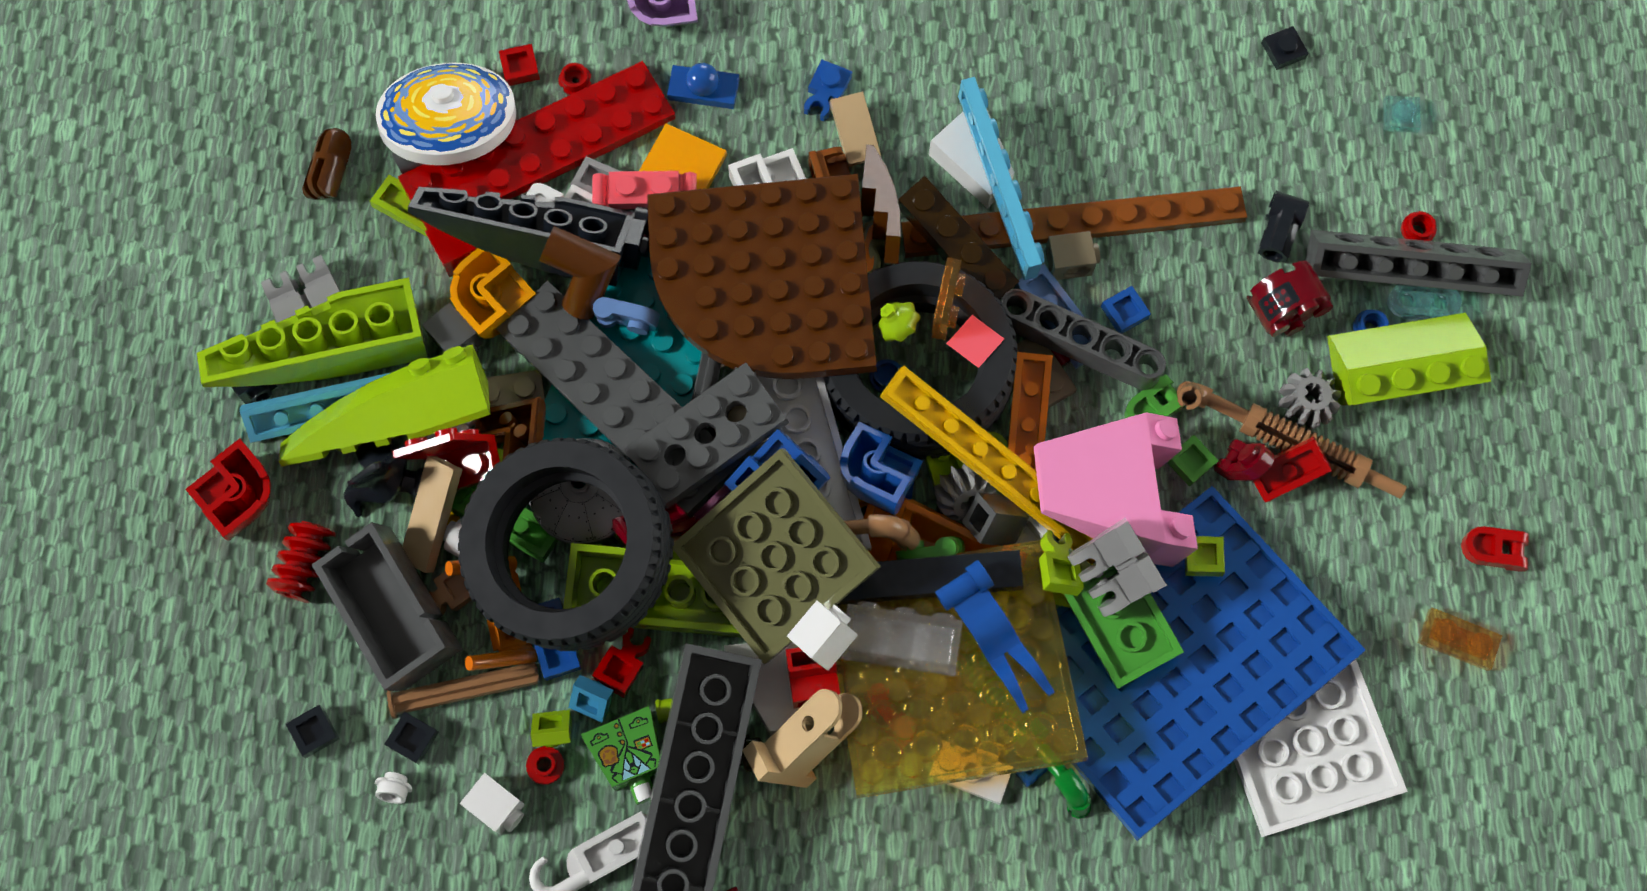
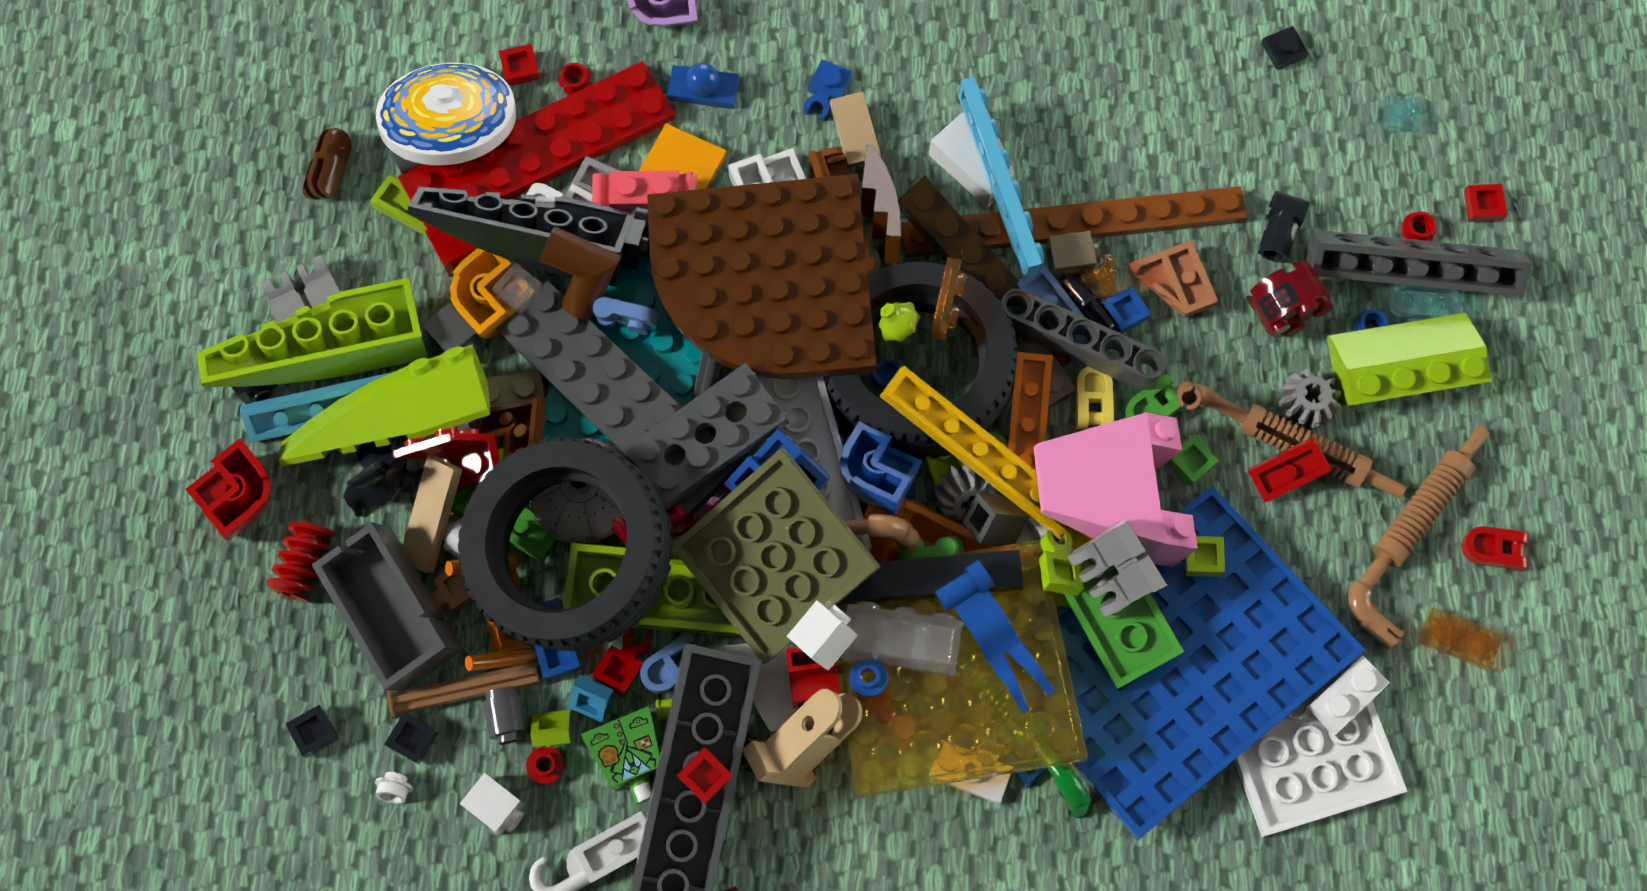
(504, 715): none -> dark grey brick
(517, 288): none -> clear plate
(659, 670): none -> medium blue plate
(704, 775): none -> red plate
(872, 689): none -> blue plate
(975, 341): coral sticker -> none
(1086, 301): none -> black axle
(1093, 388): none -> light yellow plate
(1102, 276): none -> clear orange plant
(1177, 279): none -> nougat wing
(1244, 461): dark red plate -> none
(1348, 695): none -> white plate
(1407, 530): none -> medium nougat piece
(1485, 202): none -> red plate

